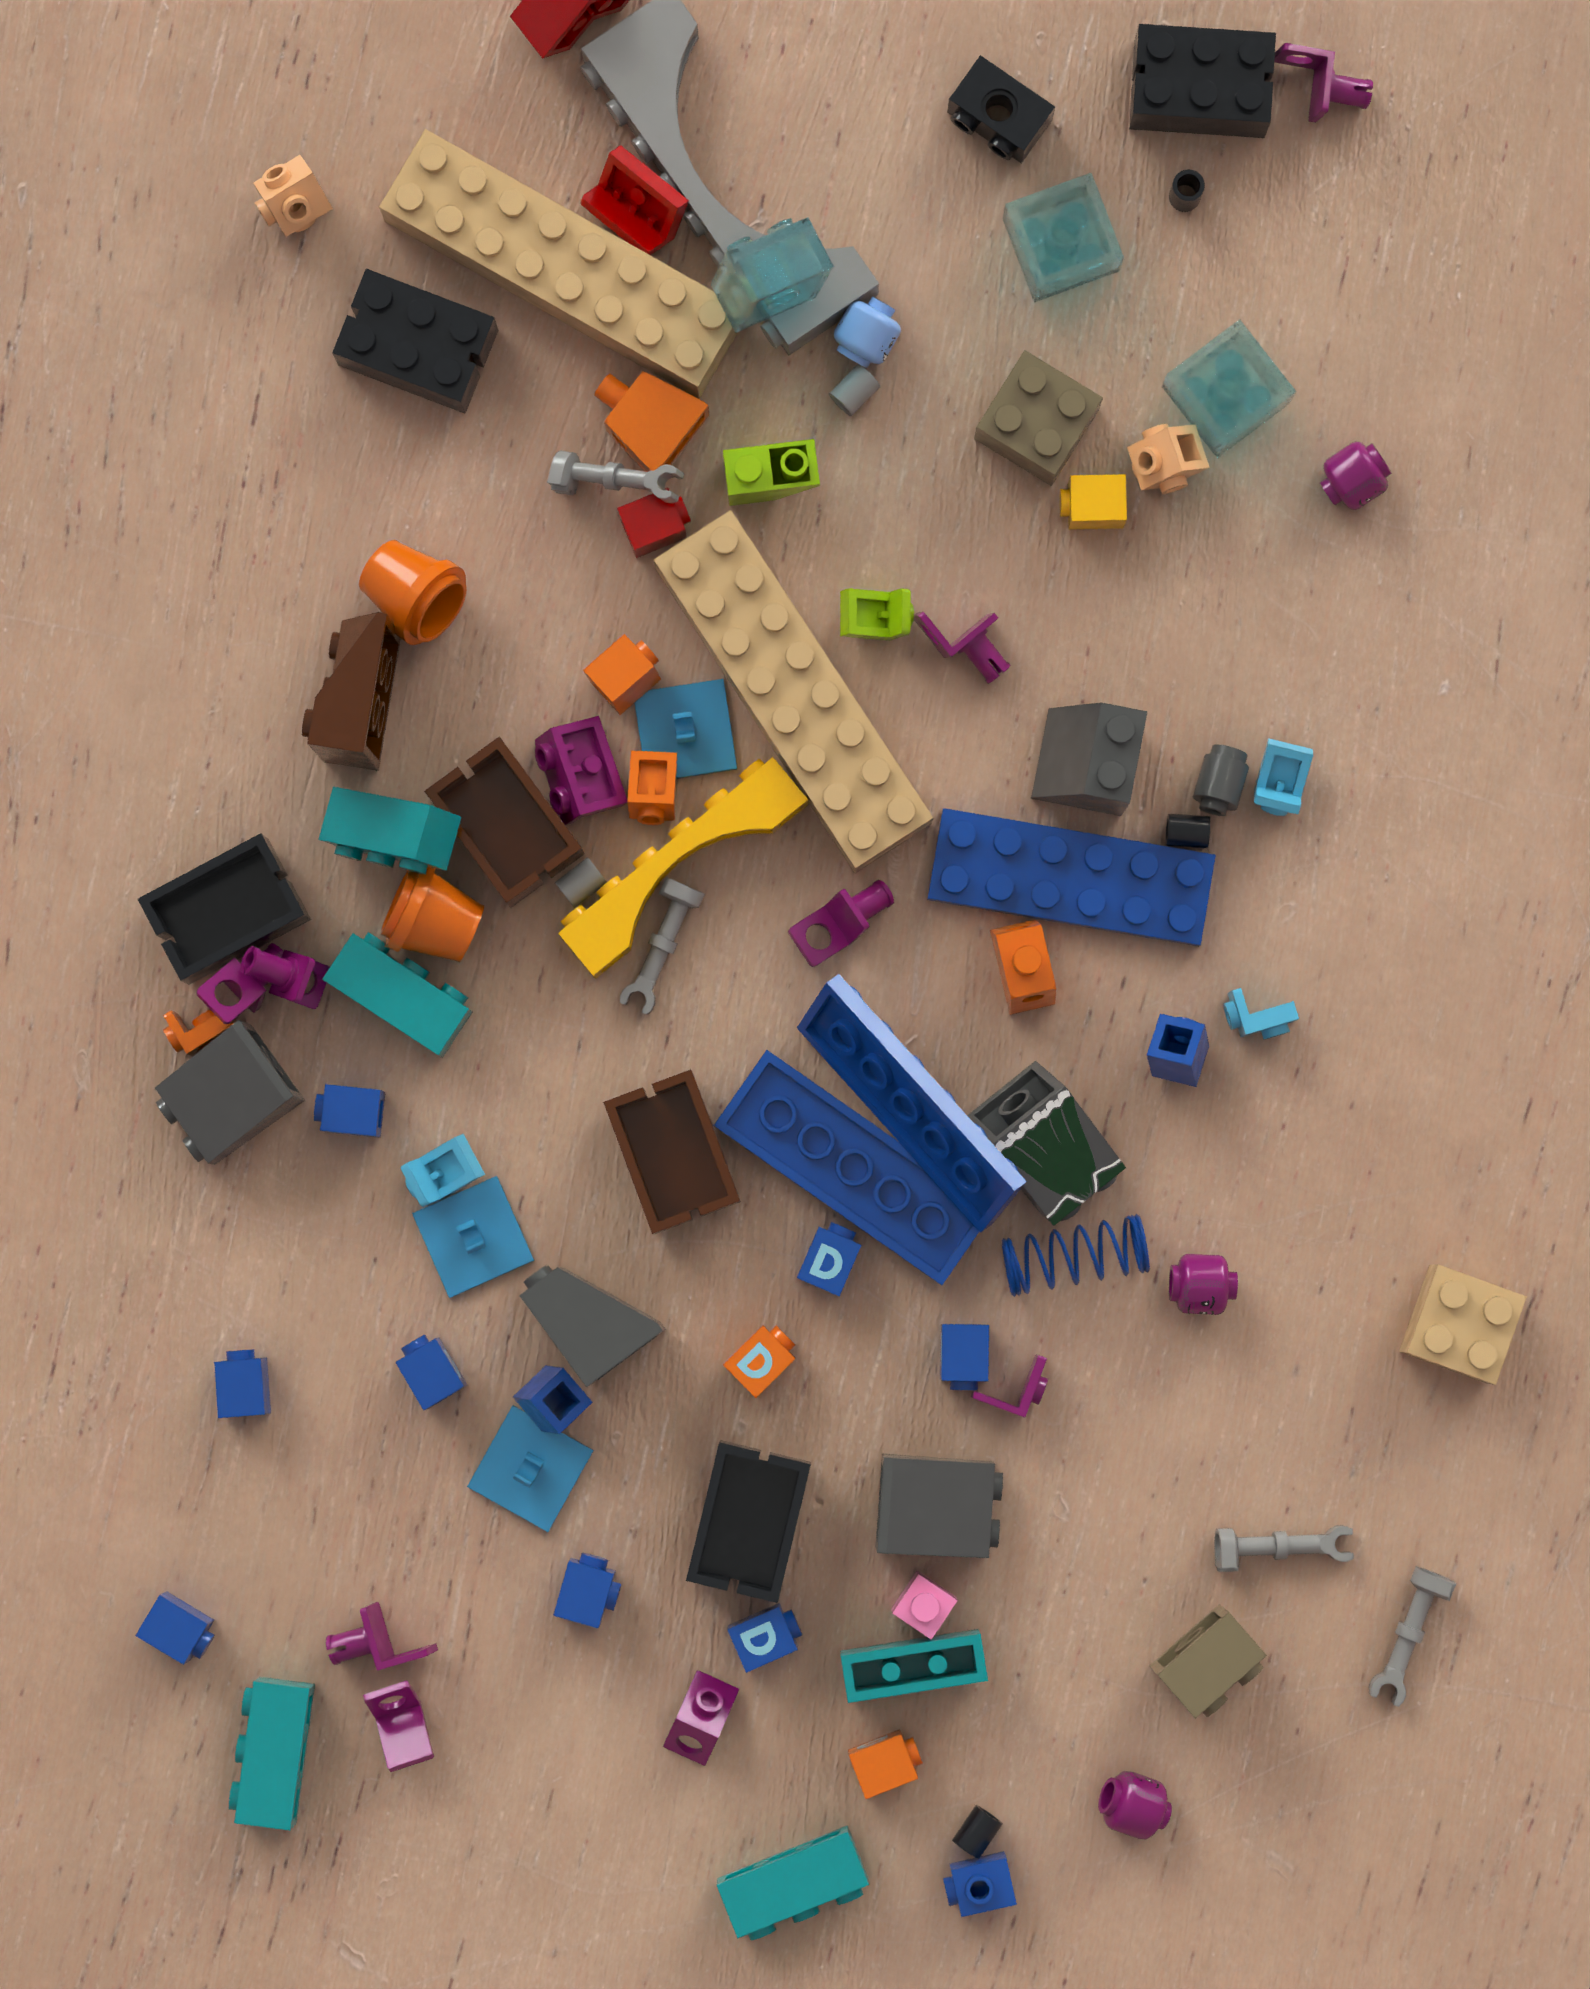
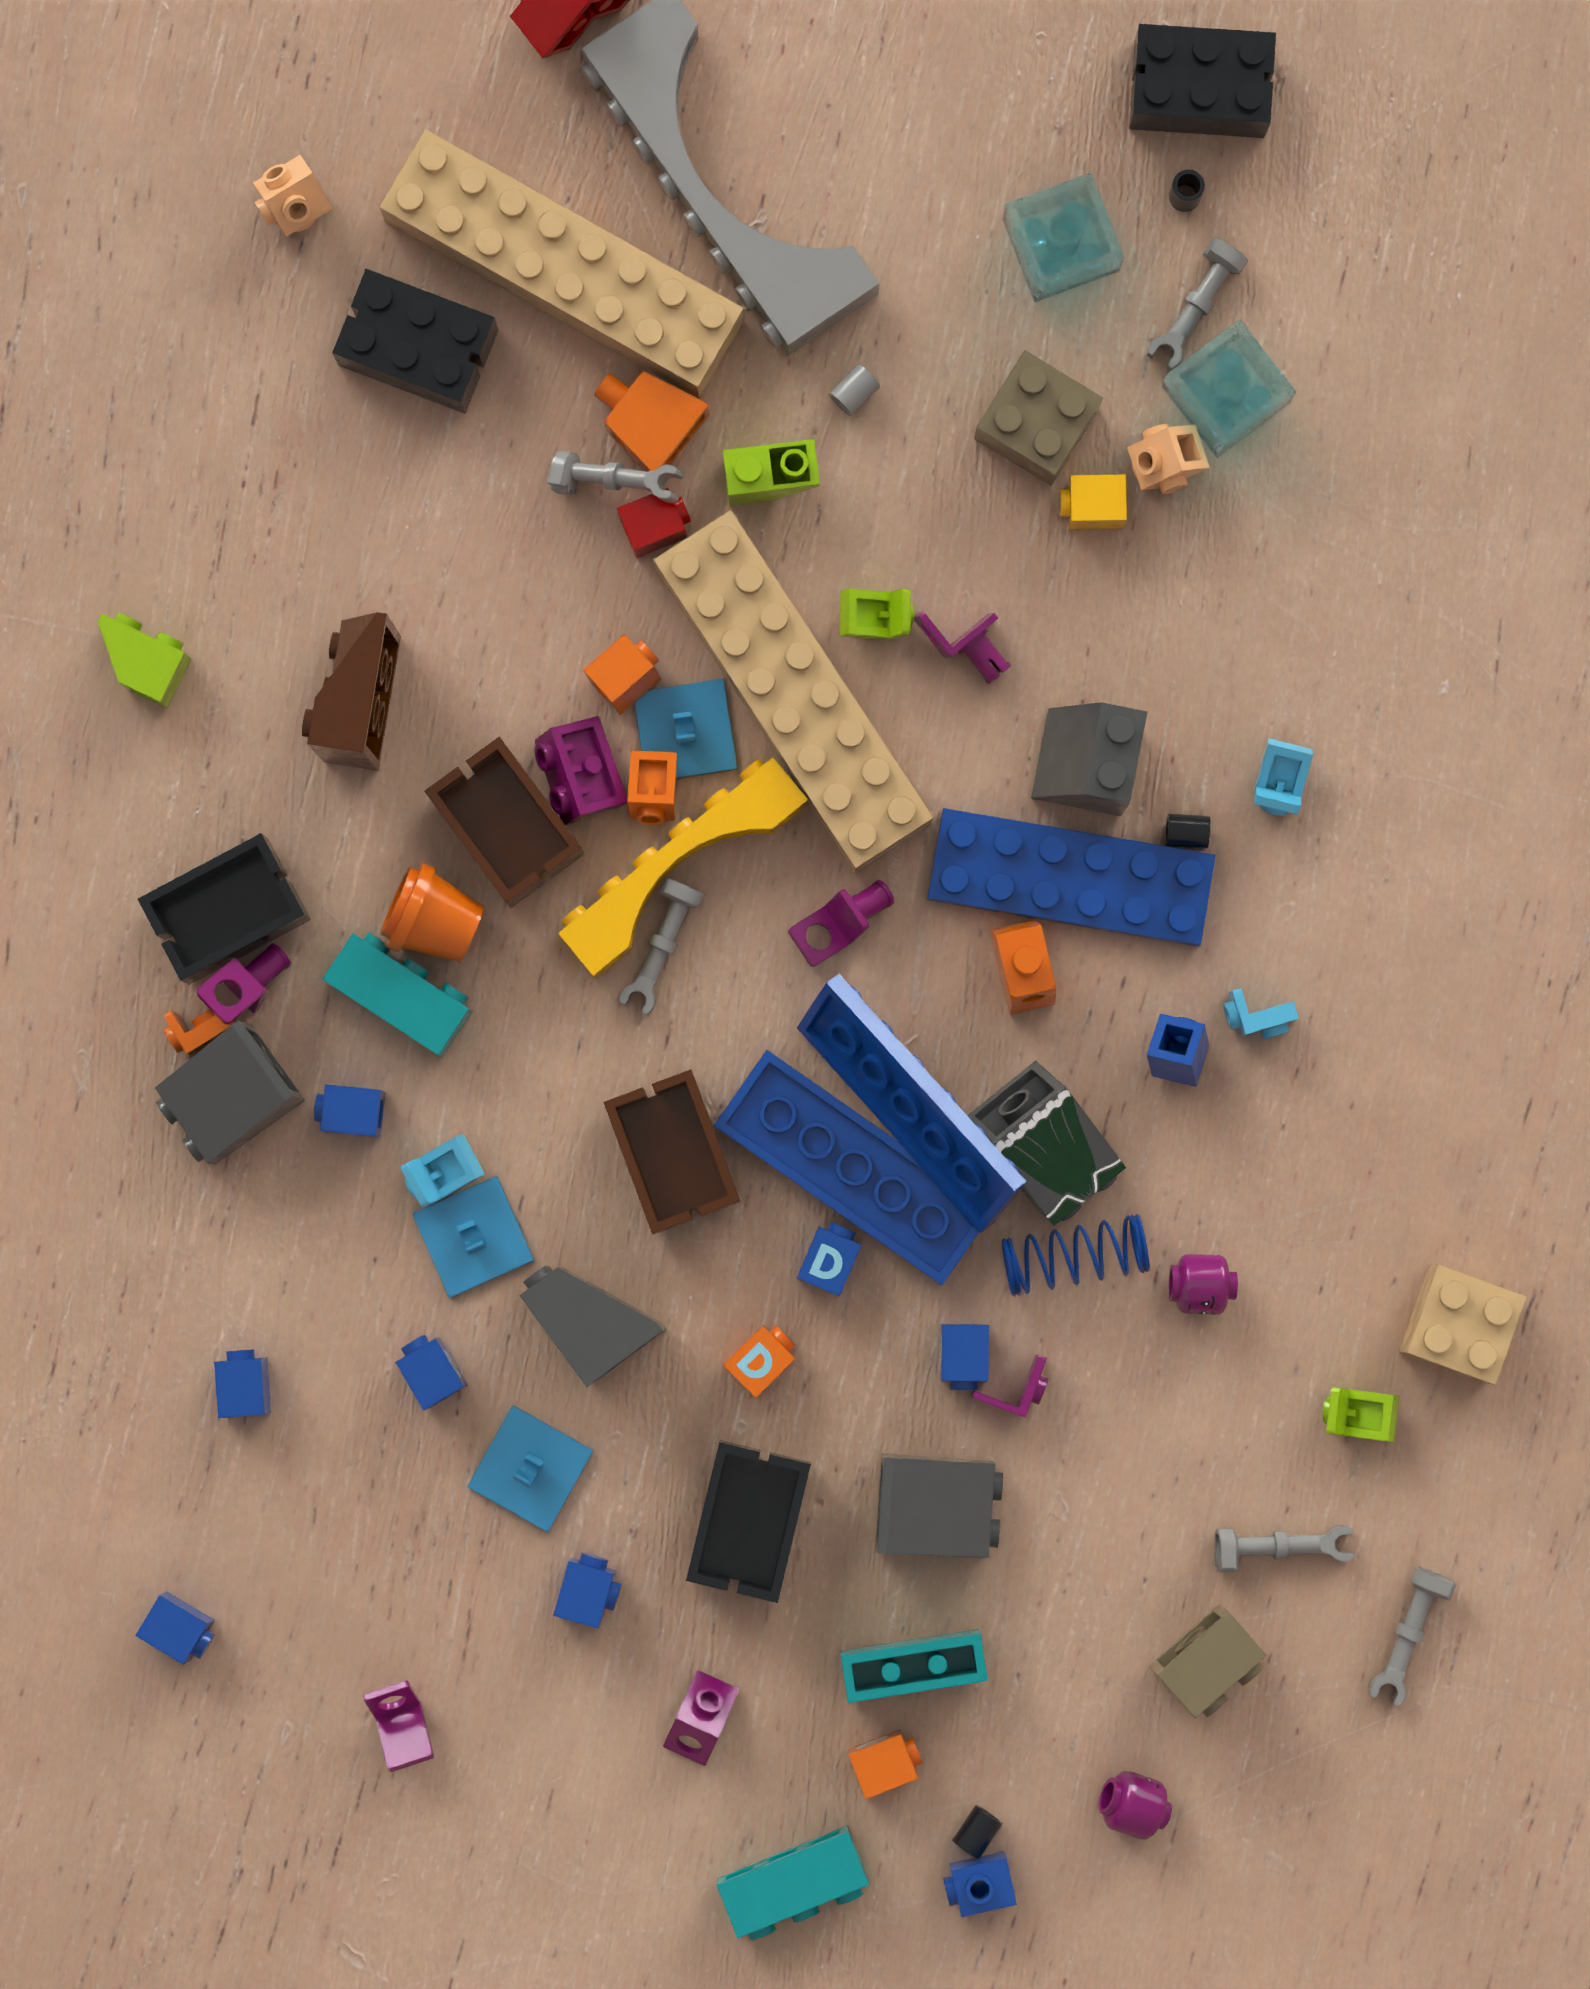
(141, 662): none -> lime slope
(272, 1753): teal brick -> none
(287, 974): magenta bracket -> none
(372, 1640): magenta bracket -> none
(389, 830): teal brick -> none
(414, 590): orange piece -> none
(552, 1399): blue brick -> none
(581, 882): light grey hinge -> none
(636, 202): red bracket -> none
(765, 1636): blue brick -> none
(771, 273): clear light blue brick -> none
(867, 332): light blue head -> none
(924, 1604): bright pink brick -> none
(990, 86): black brick -> none
(1221, 780): dark grey brick -> none
(1226, 261): none -> light grey piece
(1326, 84): magenta bracket -> none
(1355, 475): magenta head -> none
(1361, 1414): none -> lime bracket

